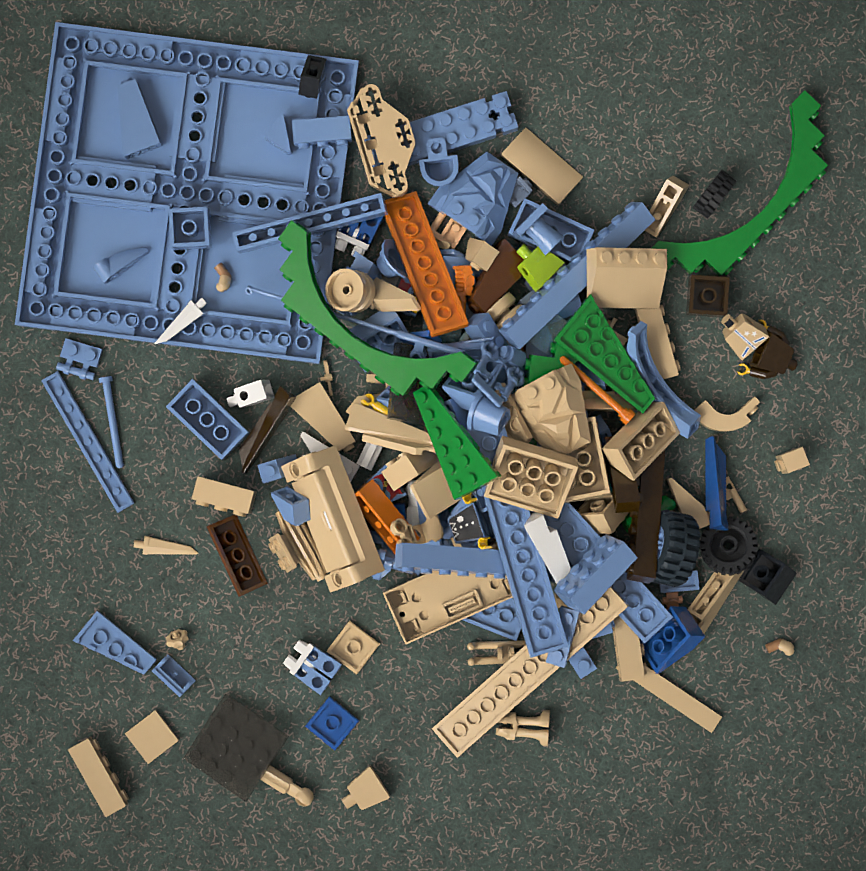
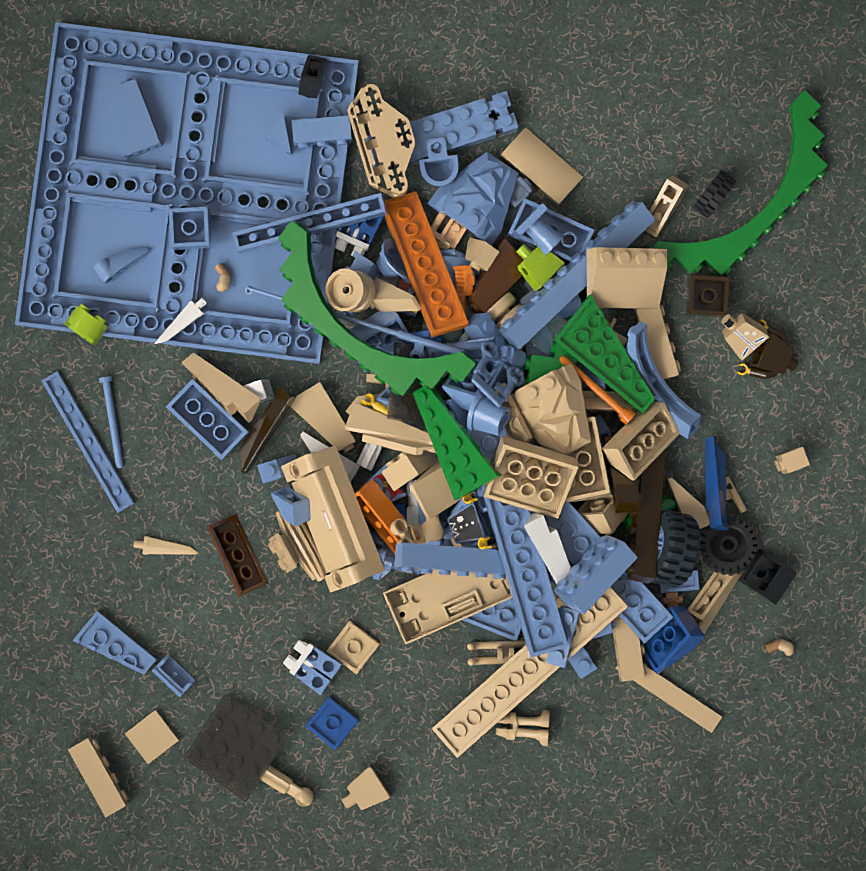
(80, 353): medium blue plate -> none
(86, 325): none -> lime cylinder
(177, 639): tan piece -> none
(222, 388): none -> tan wedge
(223, 496): tan brick -> none
(327, 377): tan piece -> none
(719, 422): tan arch -> none

